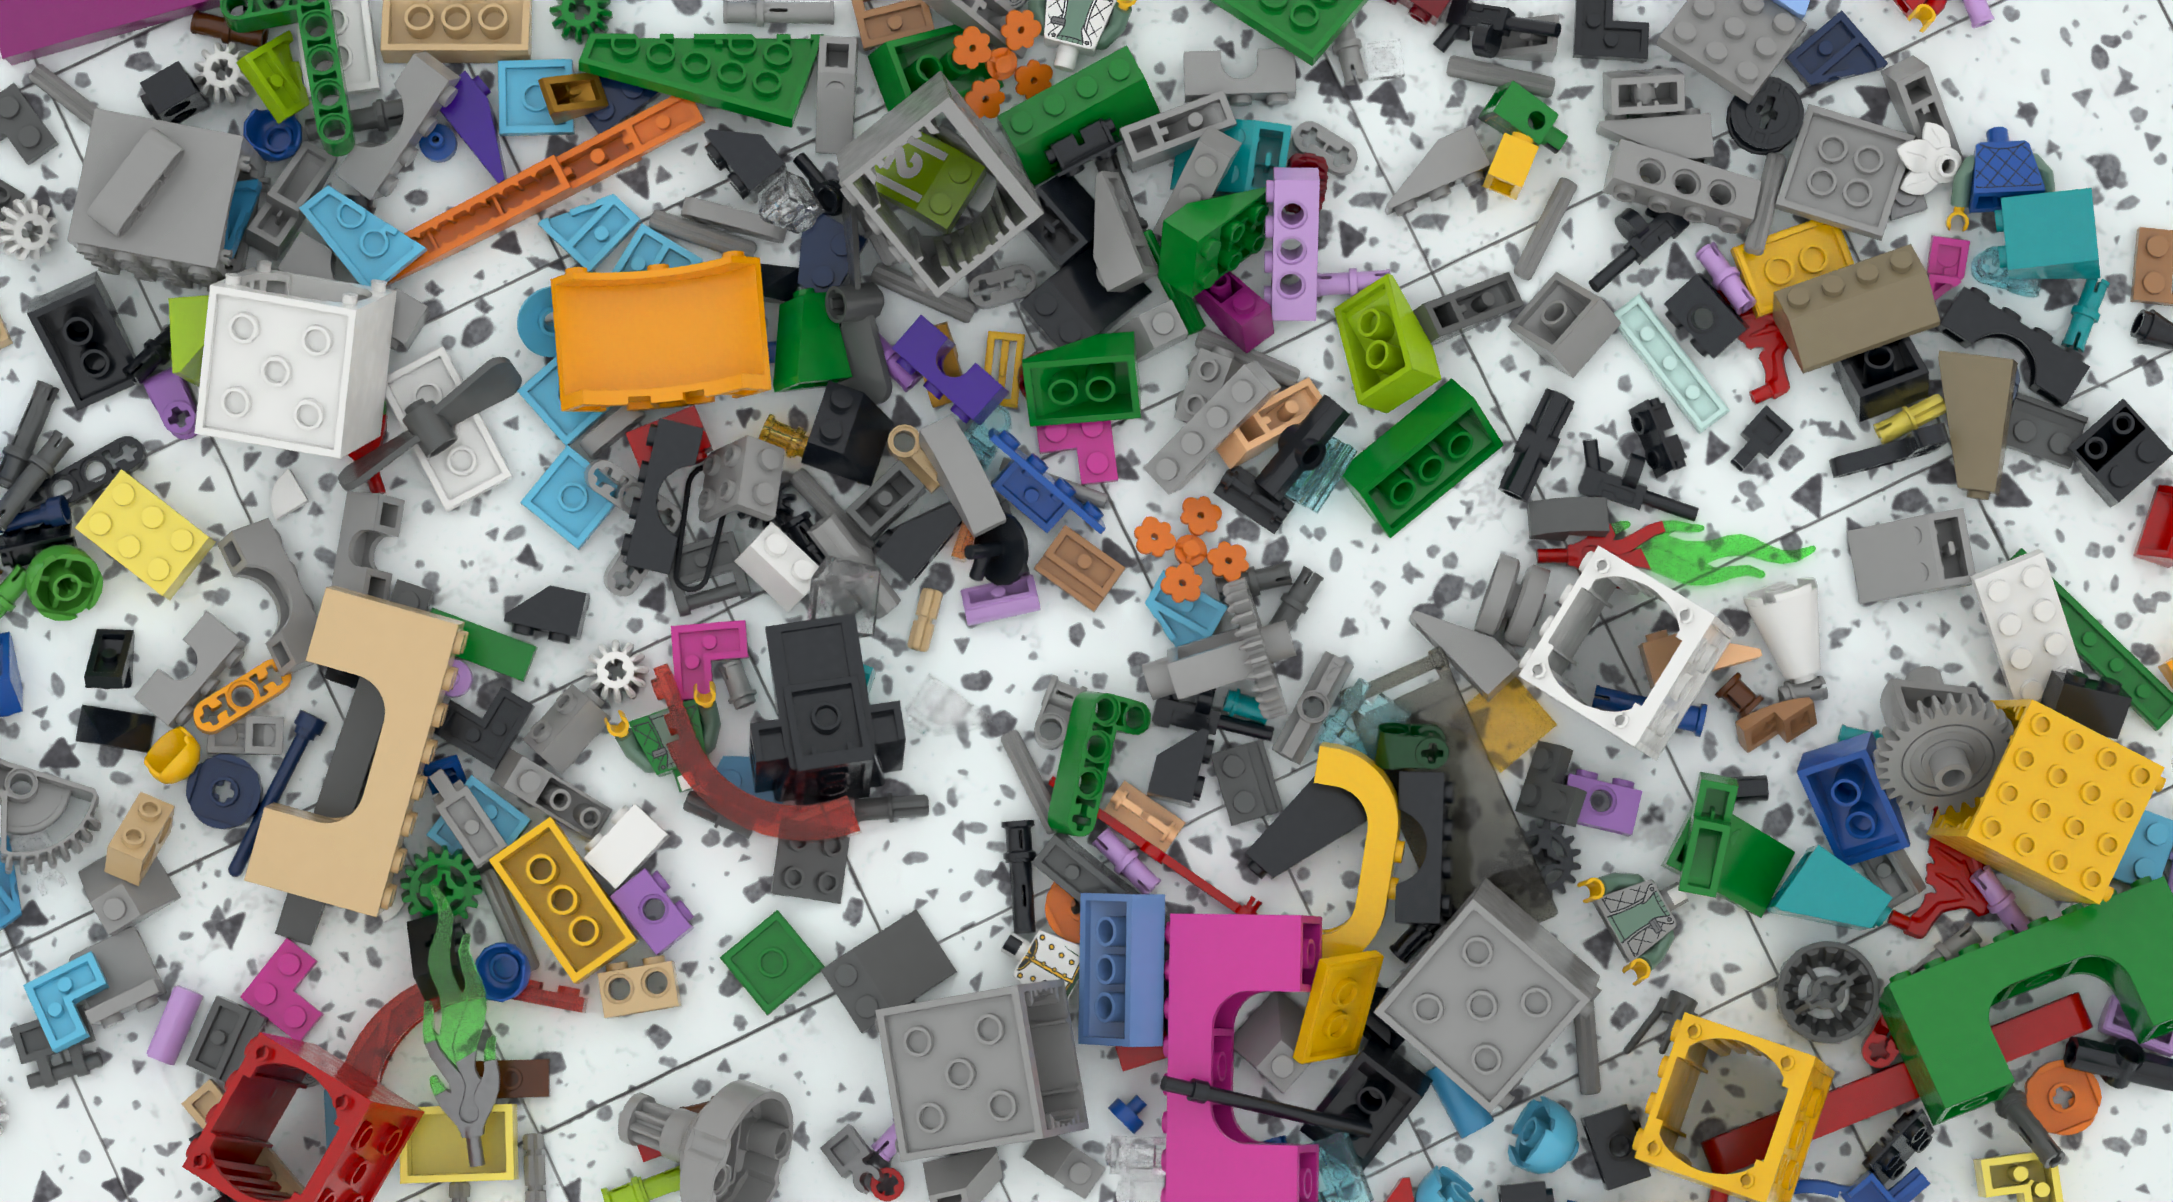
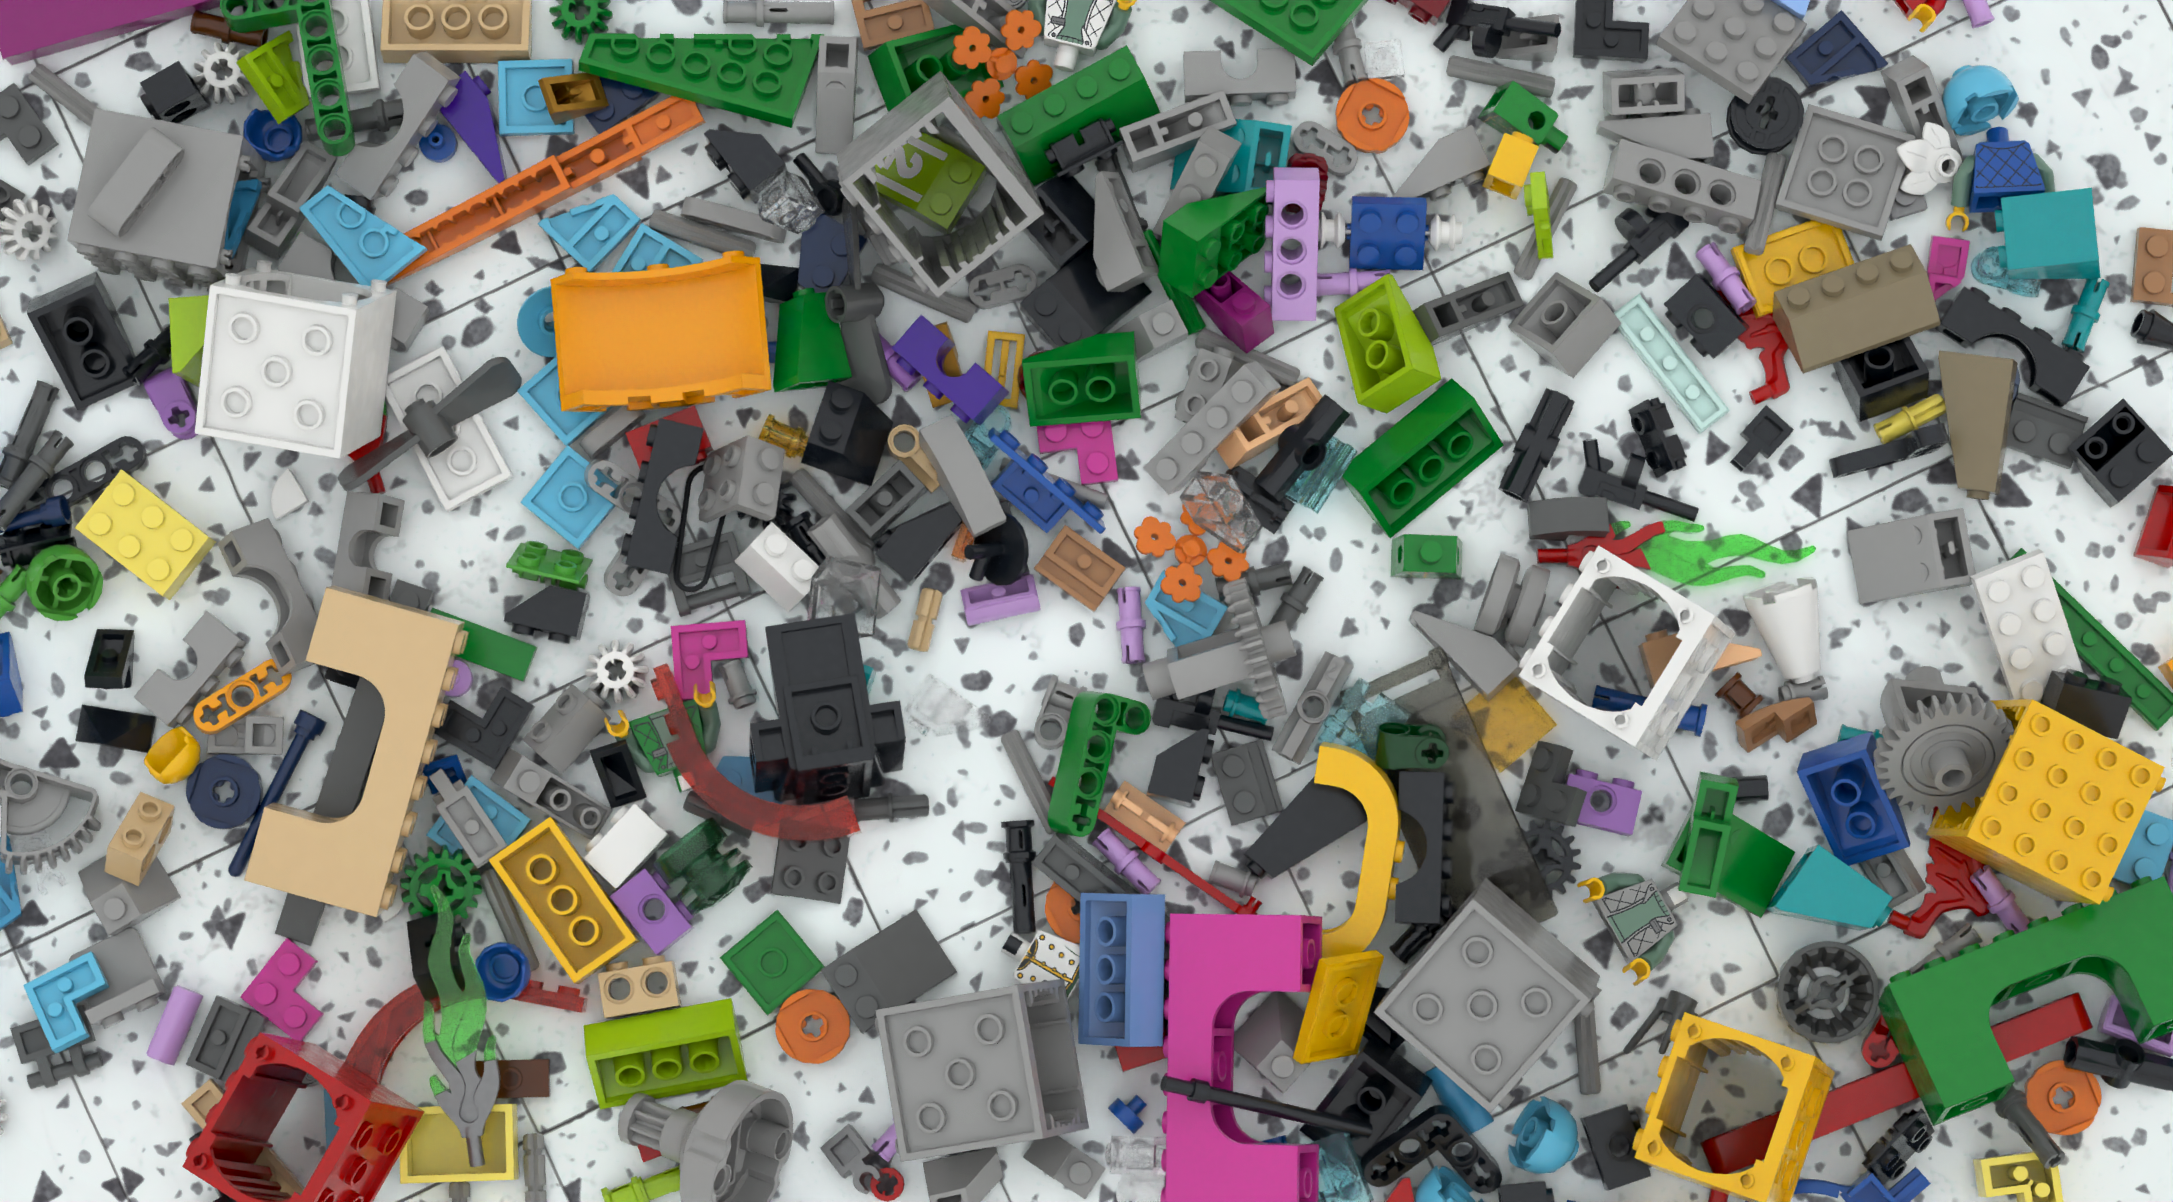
(536, 559): none -> bright green hinge
(618, 773): none -> black slope
(665, 1053): none -> lime slope
(702, 866): none -> clear green wheel
(792, 1021): none -> orange plate
(1131, 625): none -> lavender pin
(1221, 509): none -> clear slope
(1233, 879): none -> light grey pin
(1366, 95): none -> orange plate
(1388, 232): none -> blue plate
(1426, 556): none -> green torso
(1440, 1140): none -> black beam
(1537, 204): none -> lime wing
(1977, 96): none -> medium azure cylinder

